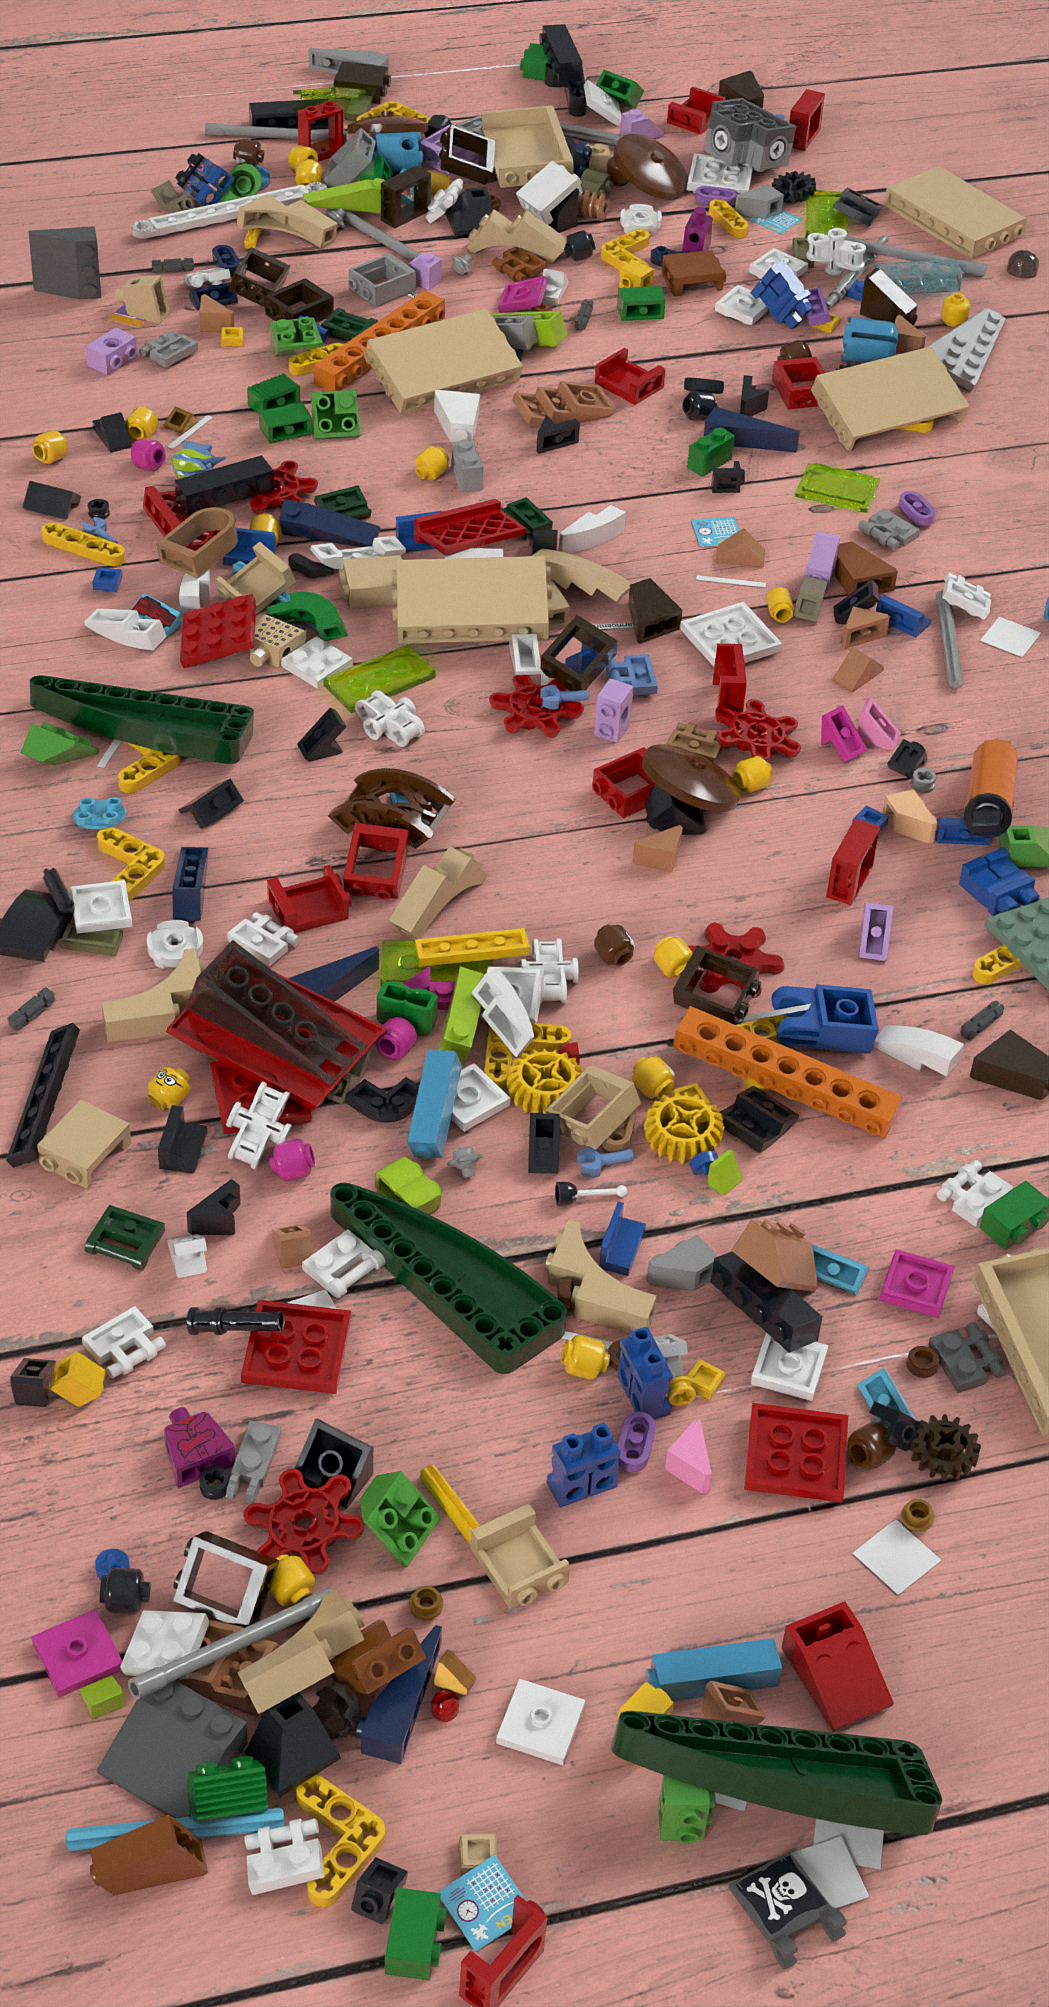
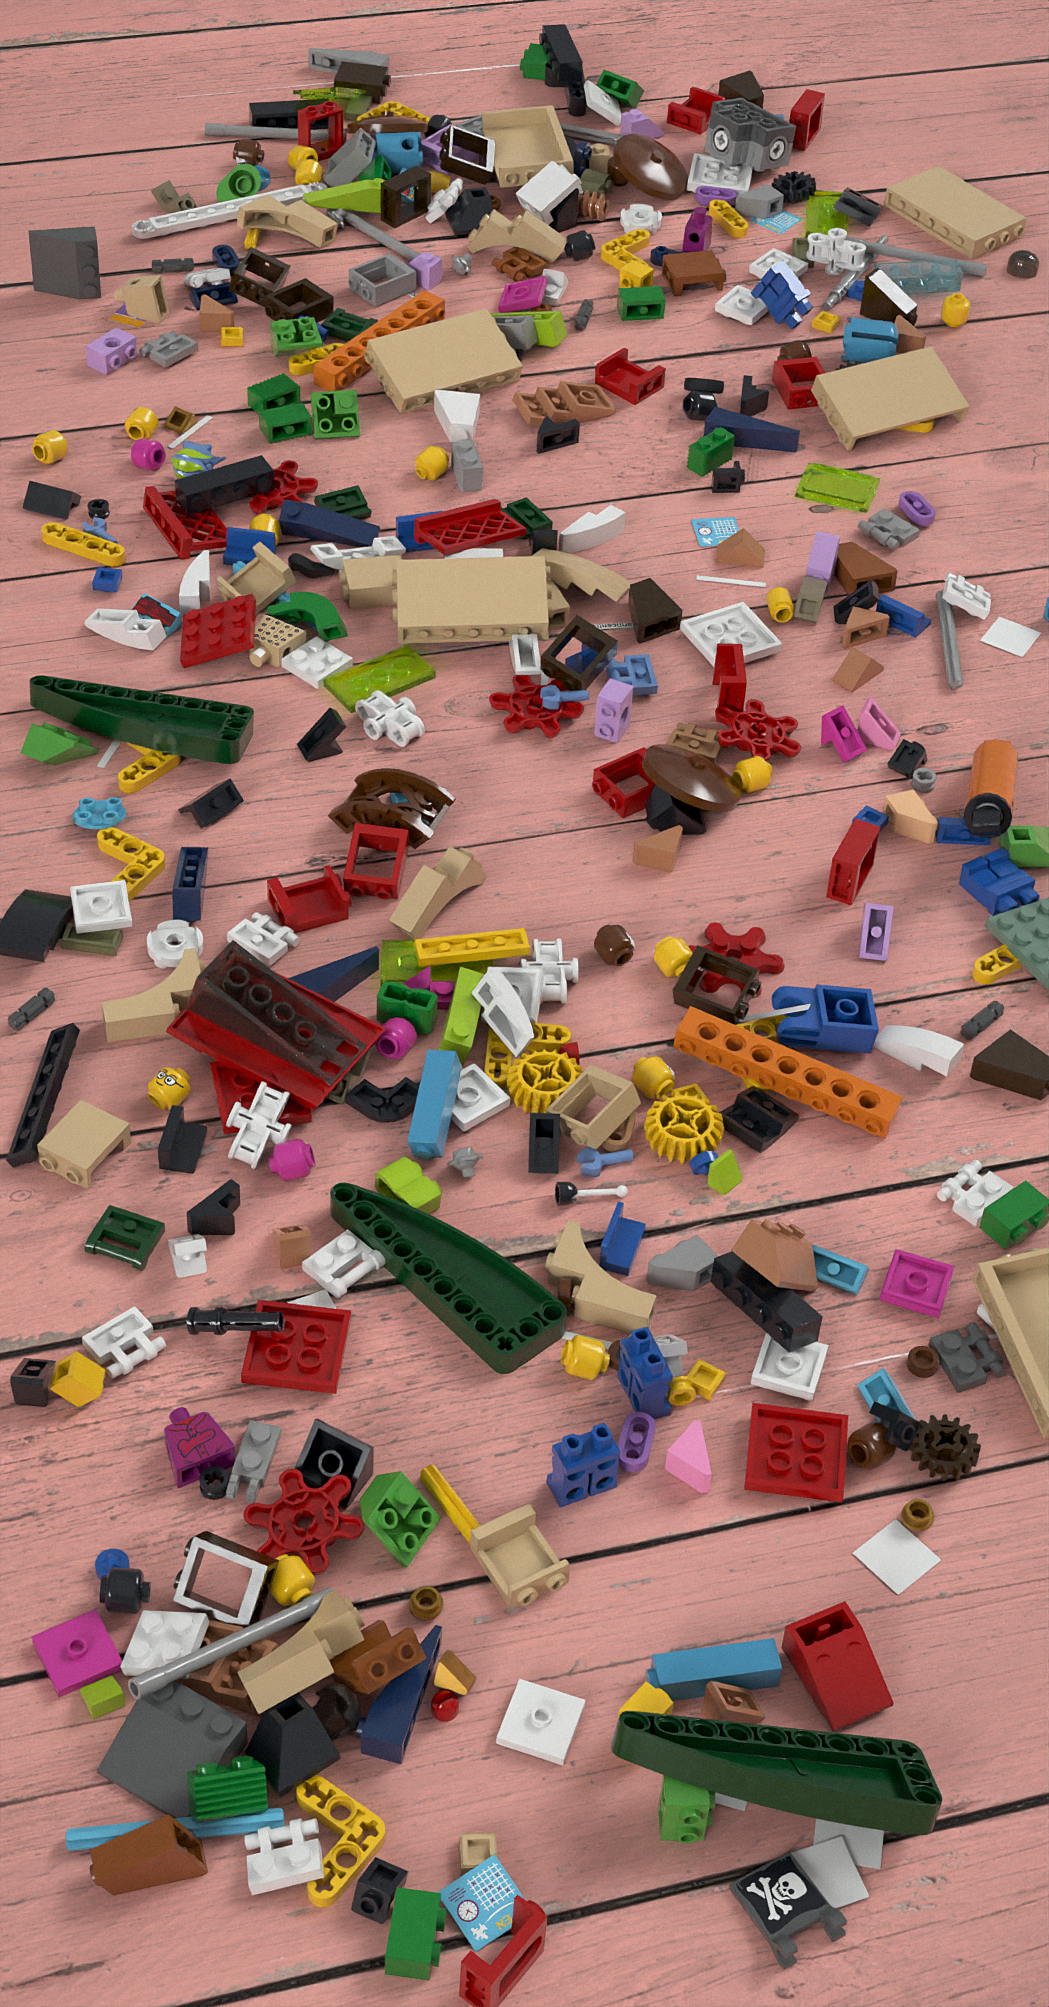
(58, 890): black axle -> none
(113, 432): black slope -> none
(173, 546): medium nougat window -> none
(199, 175): hips -> none
(820, 312): medium lavender tile -> none
(968, 347): light grey wing -> none

